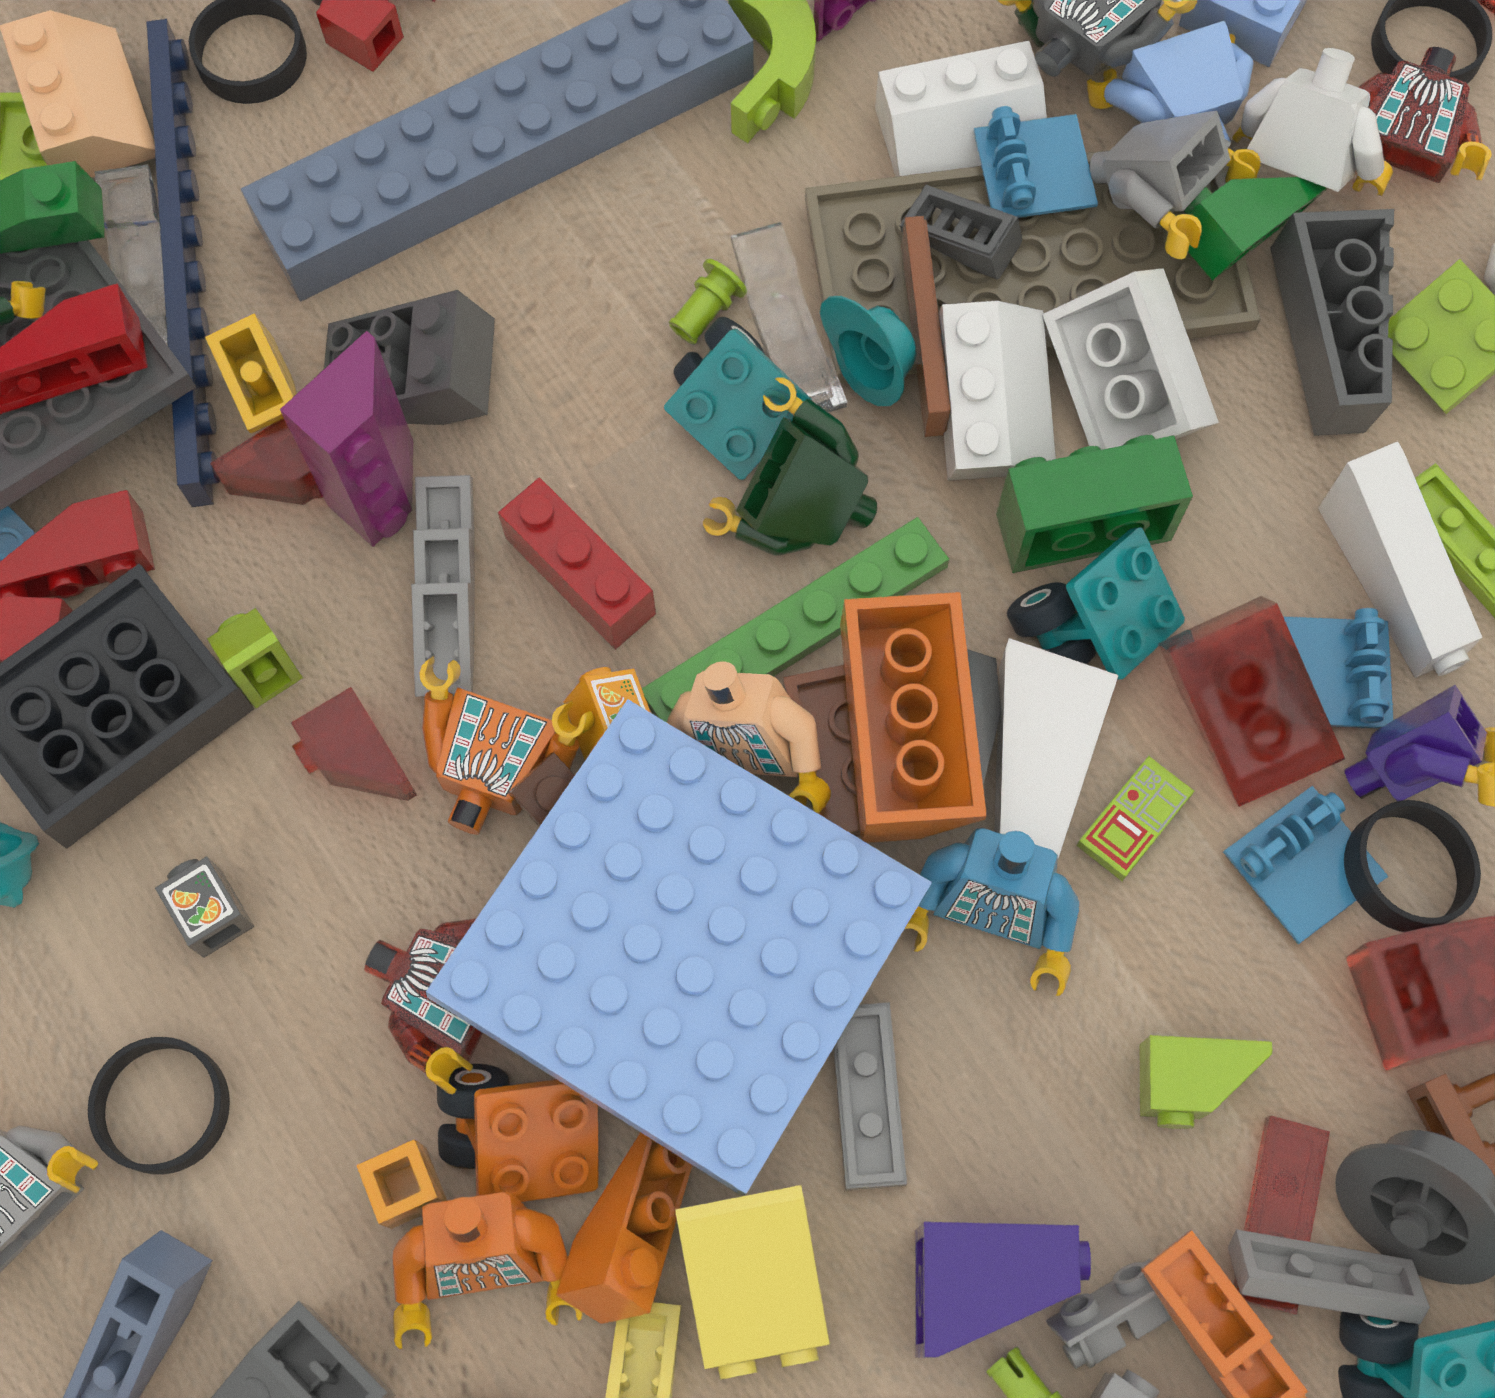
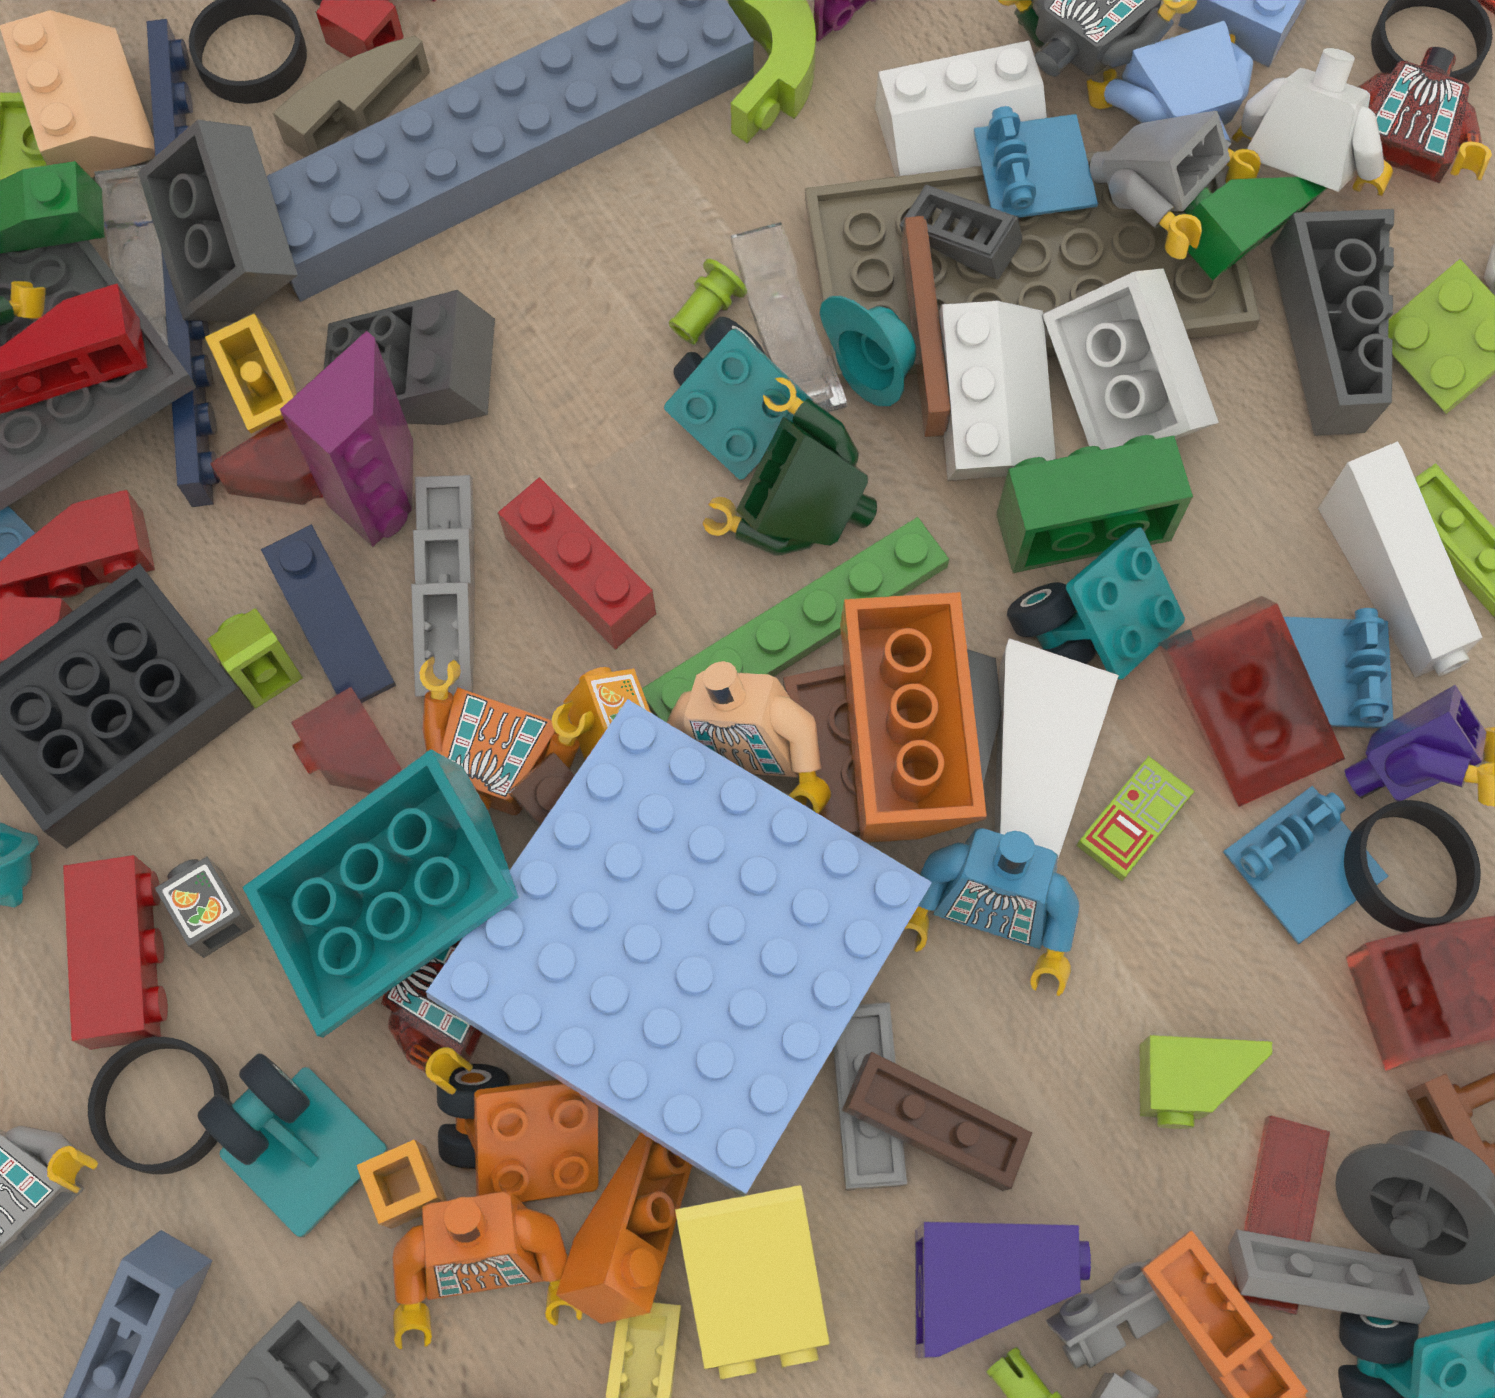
(113, 952): none -> red brick
(217, 222): none -> dark grey brick
(291, 1142): none -> teal plate
(327, 614): none -> dark blue slope
(351, 95): none -> dark tan slope
(383, 889): none -> teal slope
(937, 1121): none -> reddish brown plate

